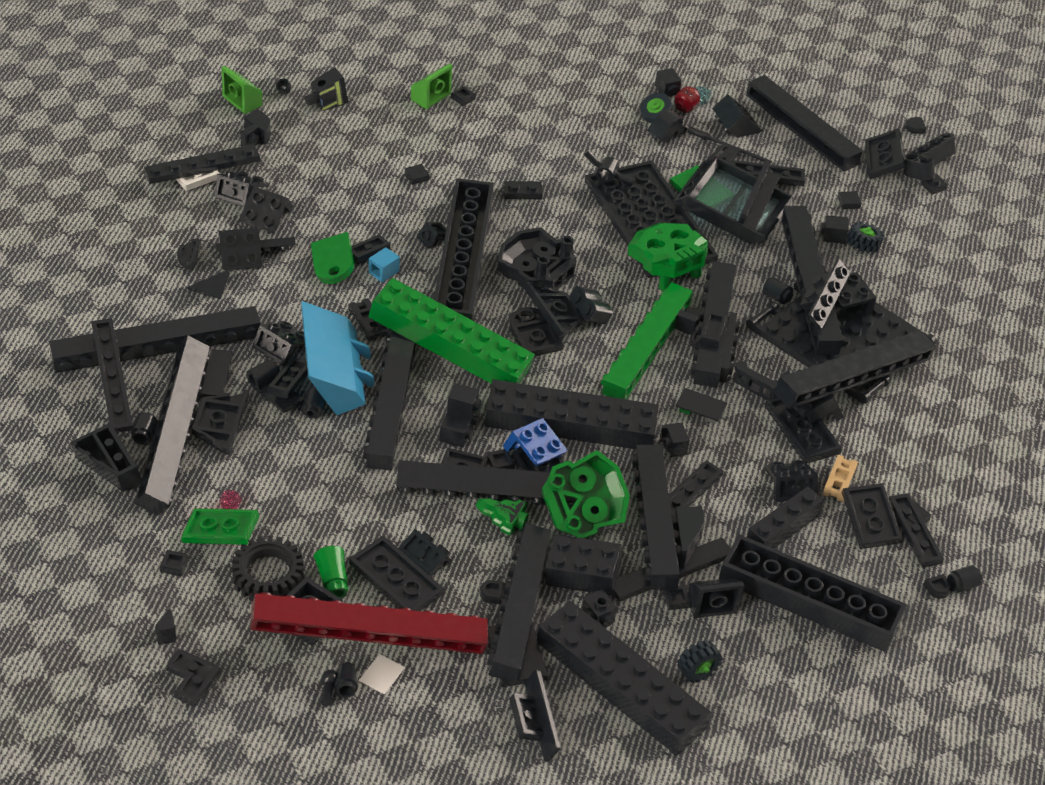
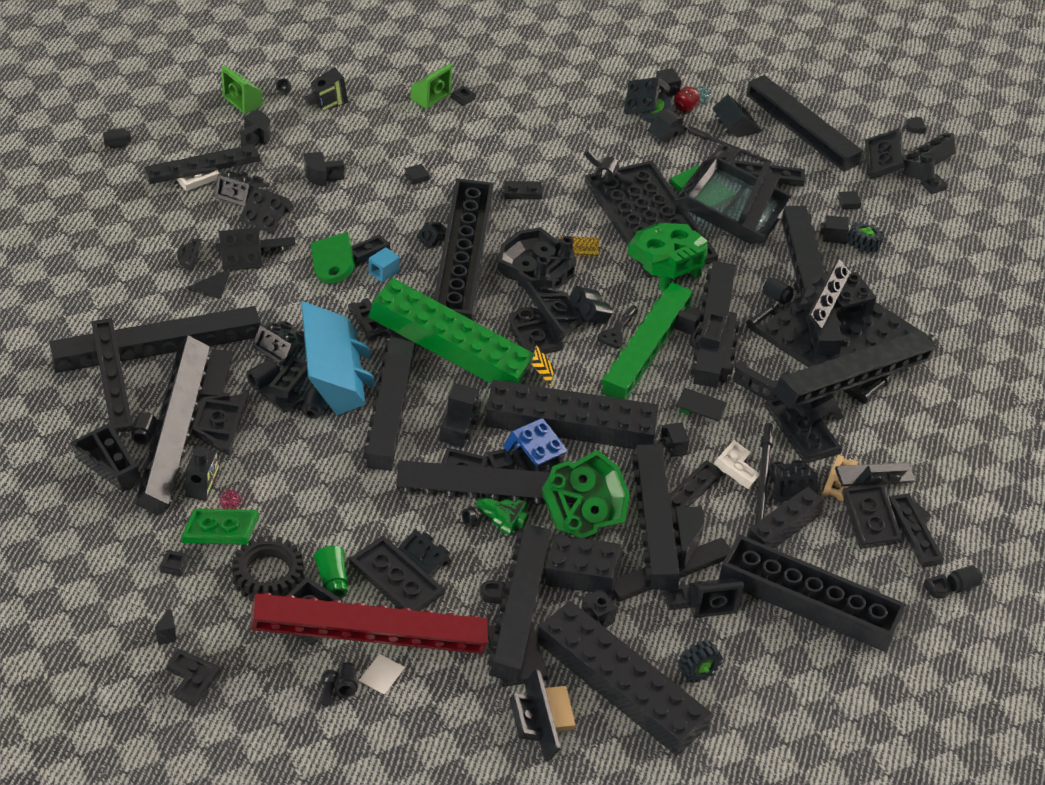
(116, 137): none -> black brick
(202, 465): none -> black torso
(319, 171): none -> black brick
(471, 516): none -> black plate
(543, 365): none -> sticker
(561, 708): none -> tan tile
(585, 245): none -> clear yellow tile
(613, 337): none -> black piece
(643, 95): none -> black bracket
(733, 464): none -> white plate
(766, 444): none -> black bar
(874, 474): none -> bracket

